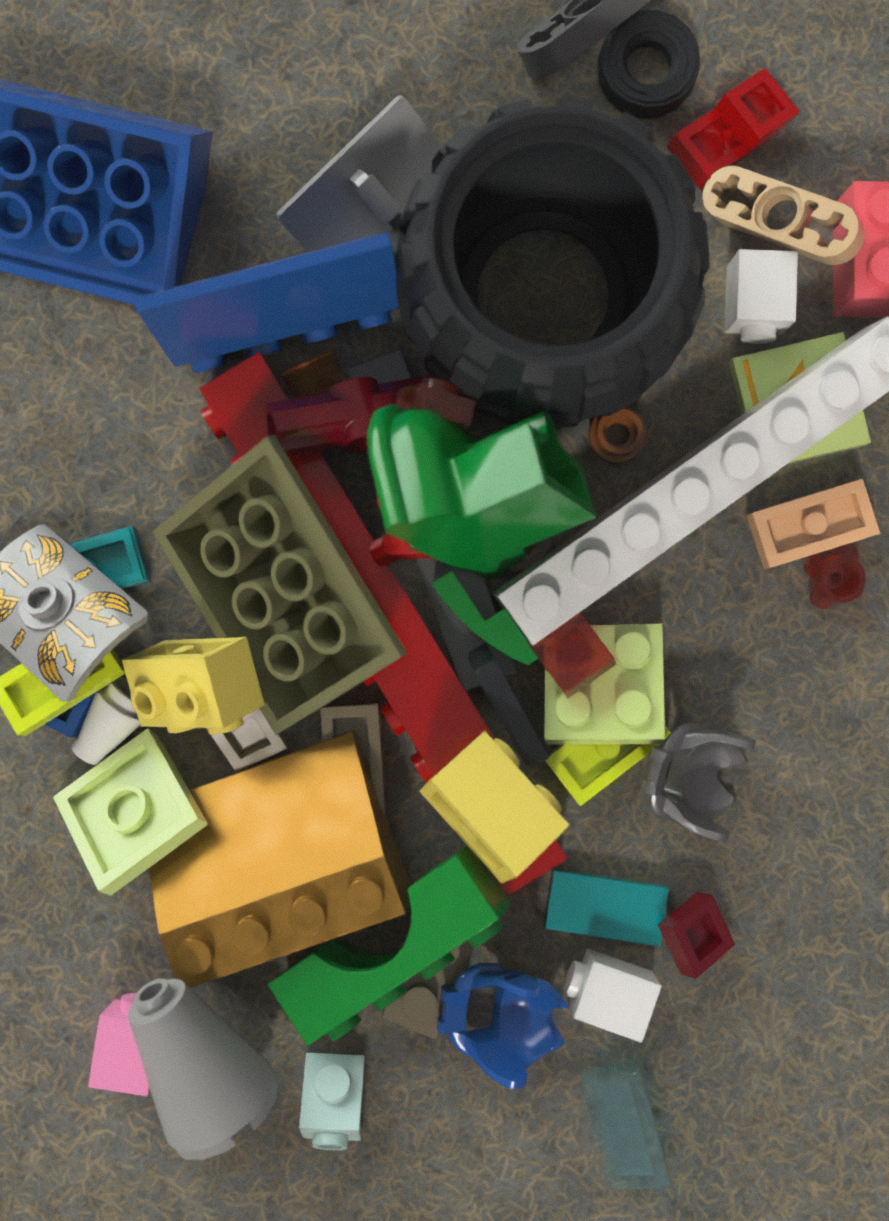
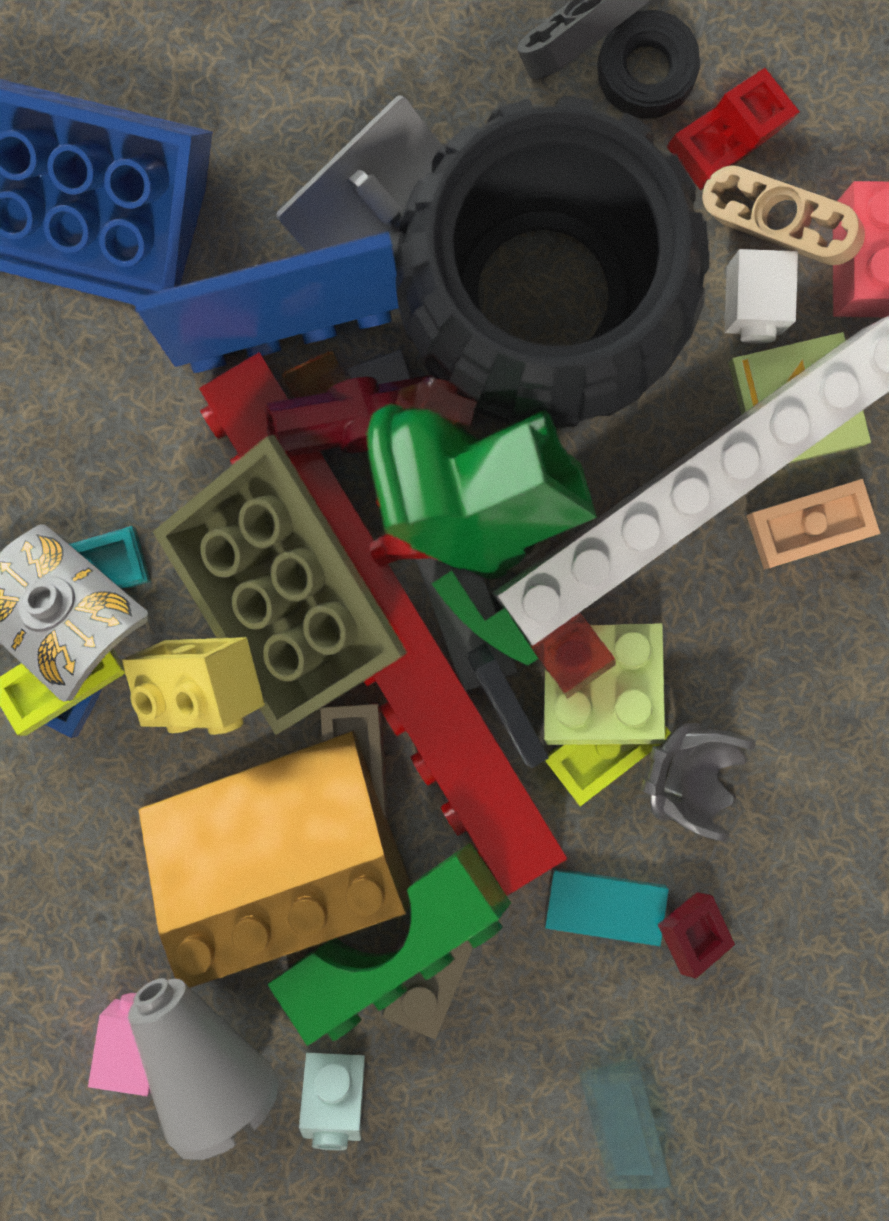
(106, 723): white cone -> none
(129, 812): yellowish green plate -> none
(250, 742): dark tan plate -> none
(495, 807): light yellow brick -> none
(520, 1023): blue helmet -> none
(612, 994): white brick -> none
(636, 436): dark orange plate -> none
(849, 581): clear red plate -> none

